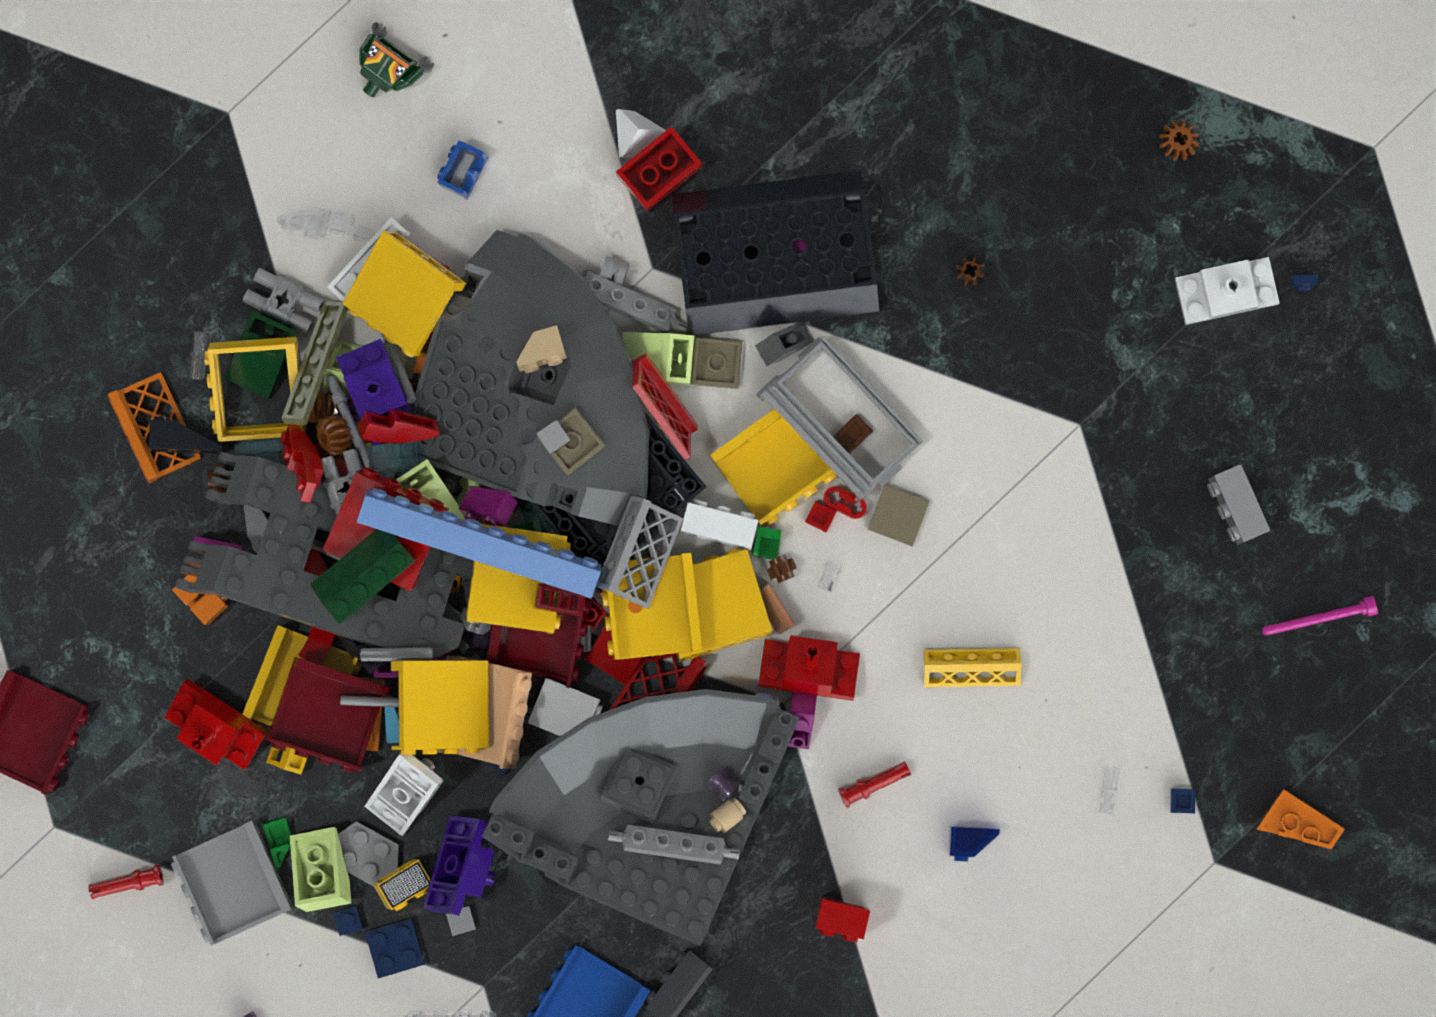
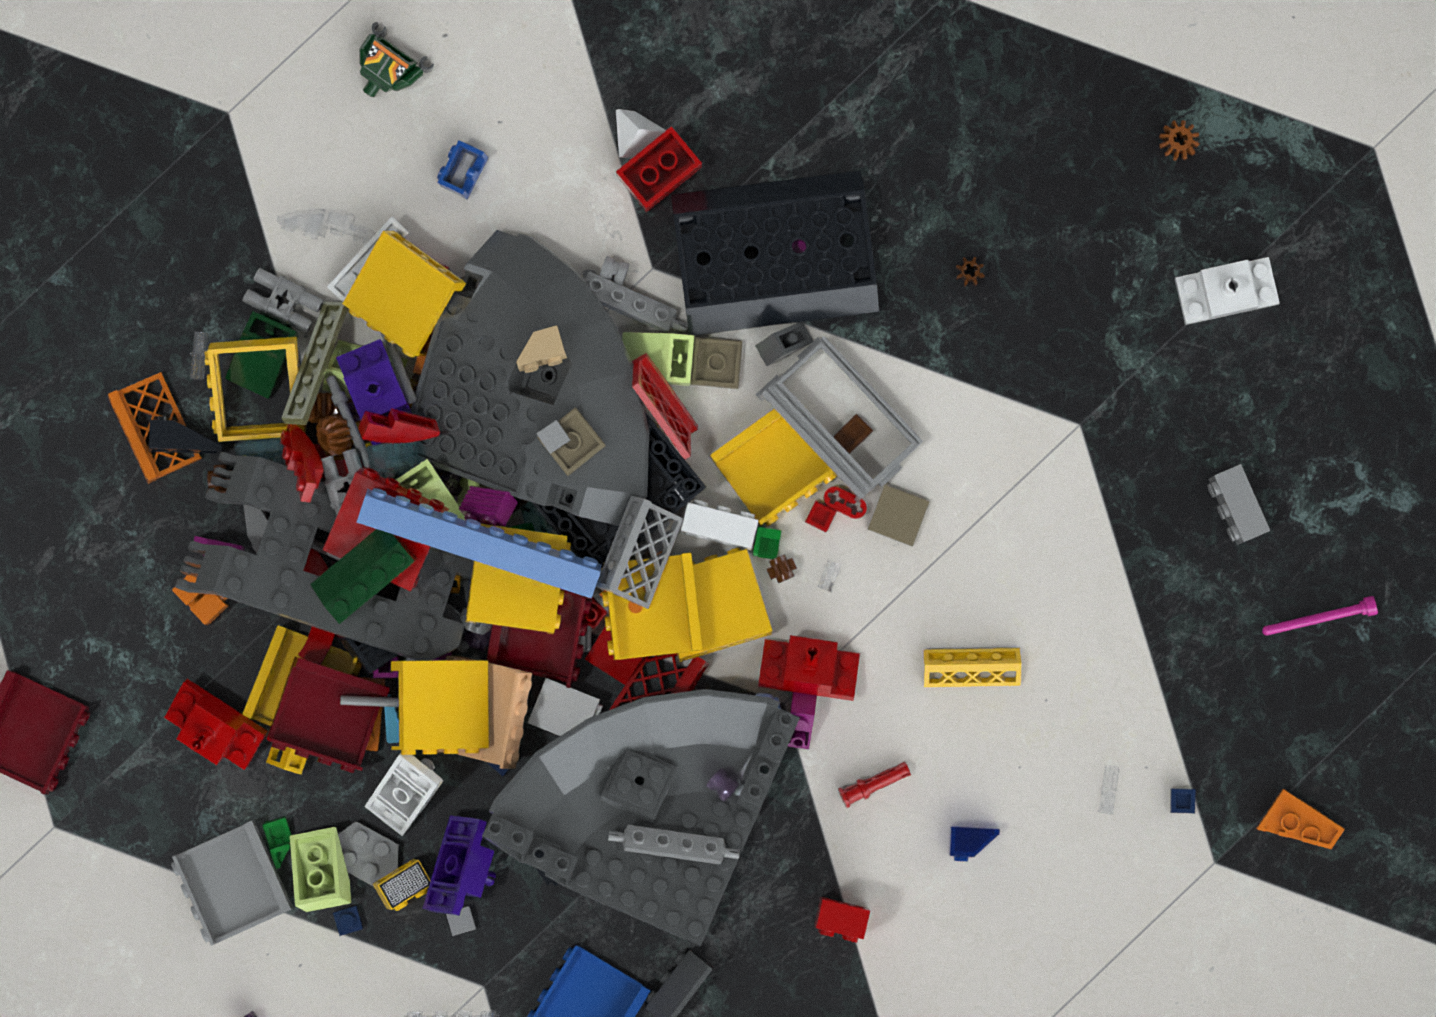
(137, 881): red pin -> none
(394, 948): dark blue plate -> none
(396, 654): light grey axle -> none
(538, 604): dark red slope -> none
(727, 815): tan brick -> none
(775, 610): nougat slope -> none
(1303, 282): dark blue plate -> none

